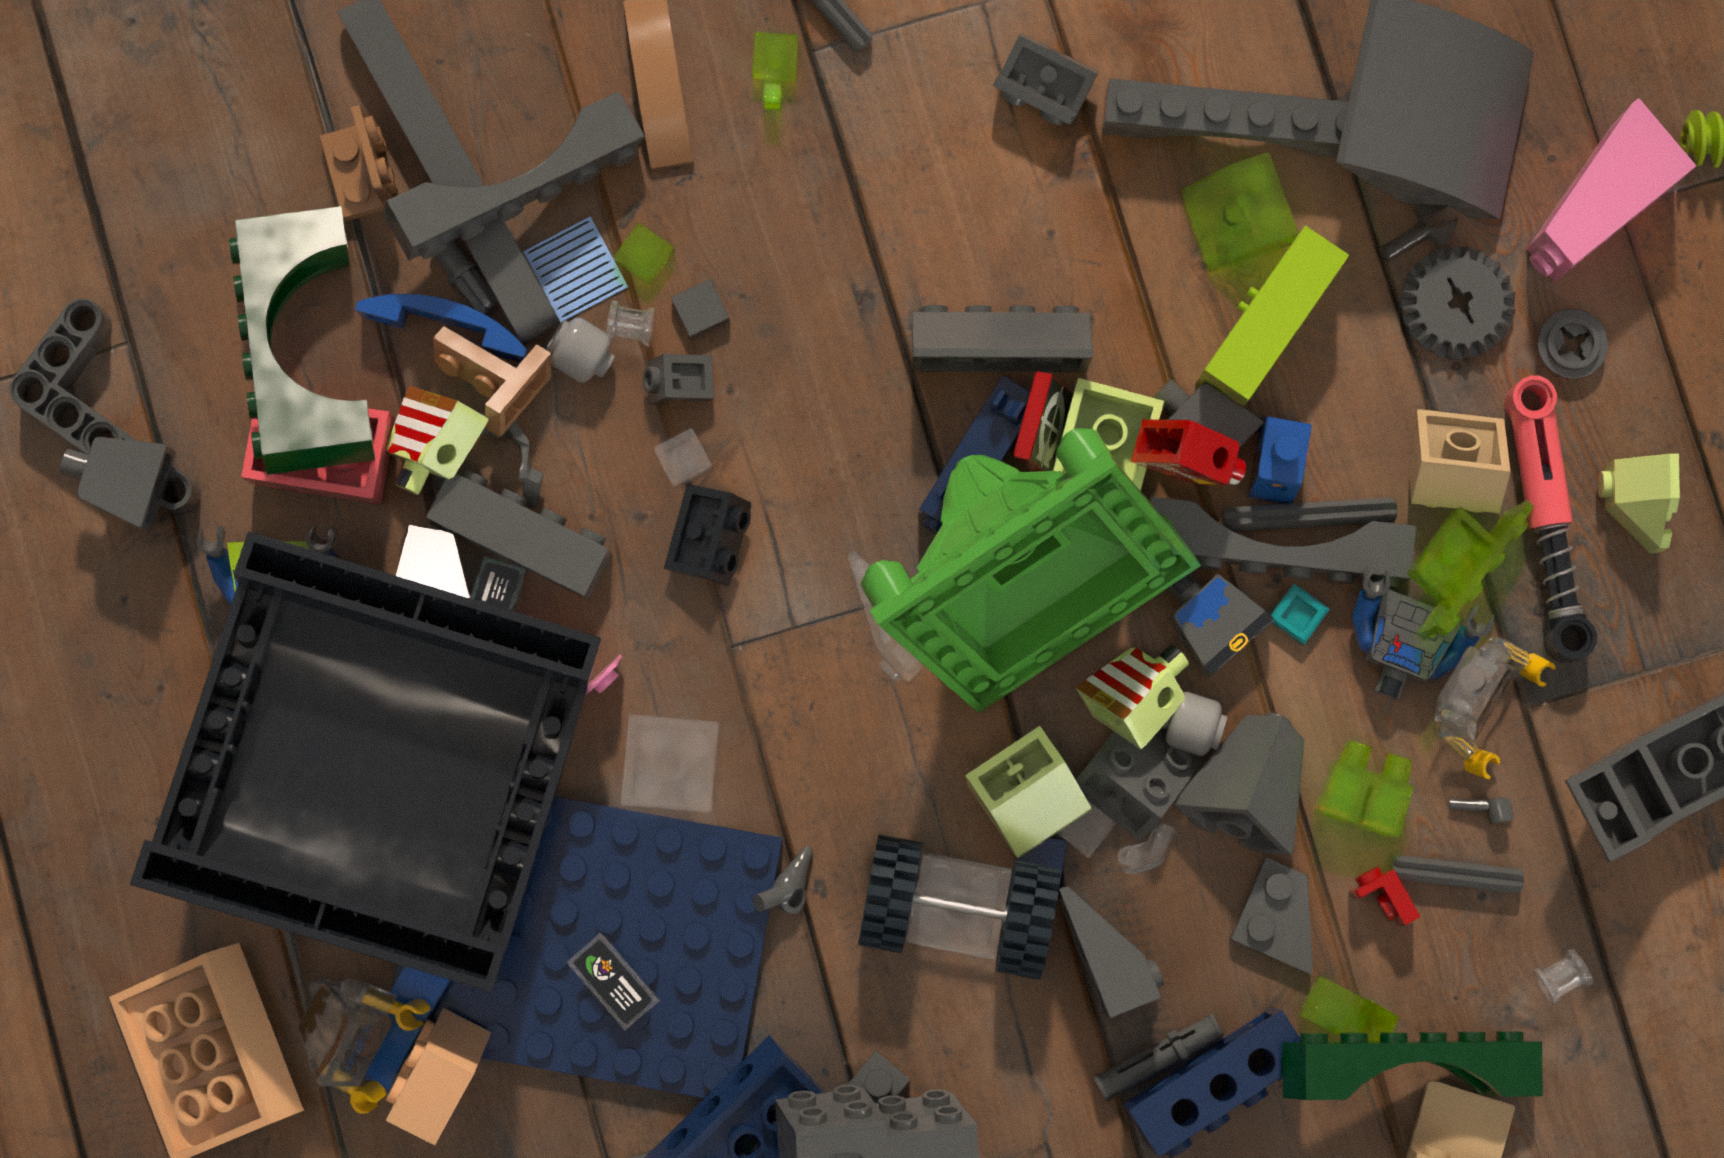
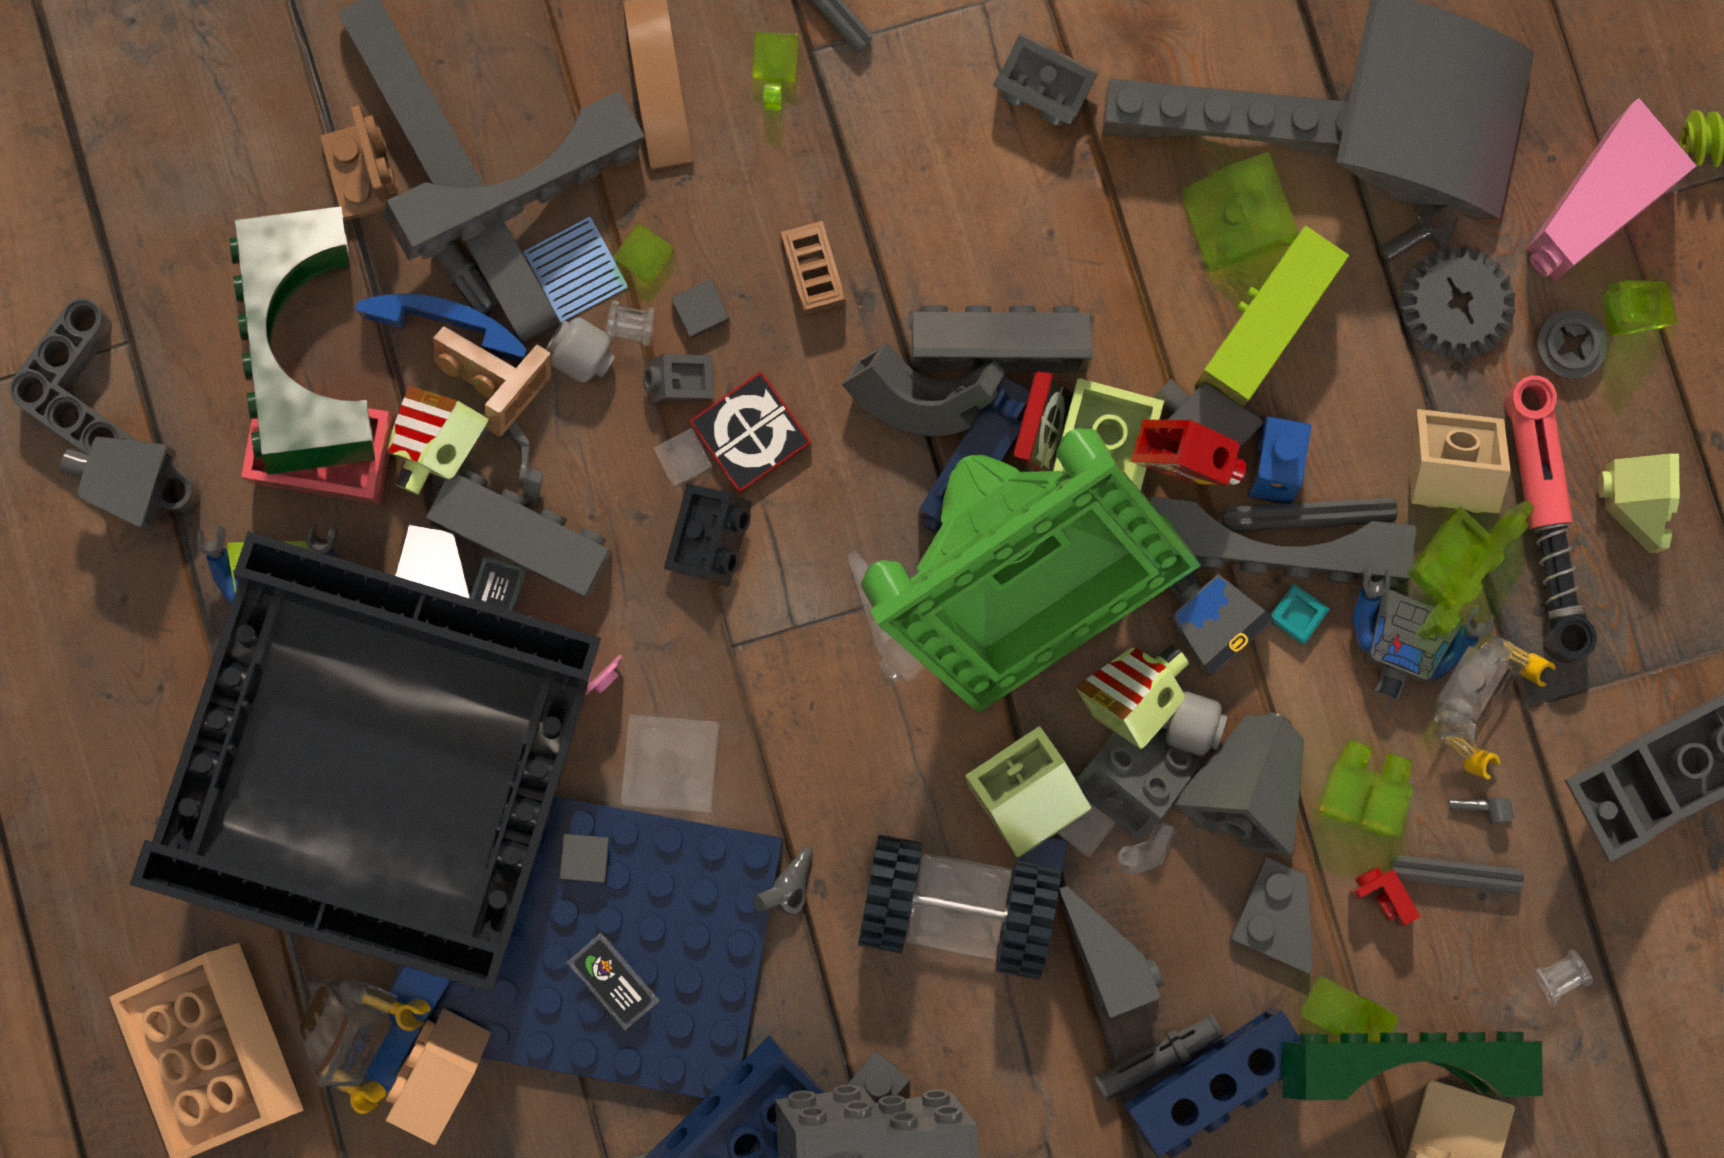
(584, 858): none -> dark grey tile
(750, 432): none -> tile
(825, 300): none -> medium nougat slope
(917, 403): none -> dark grey arch
(1638, 306): none -> clear neon green slope

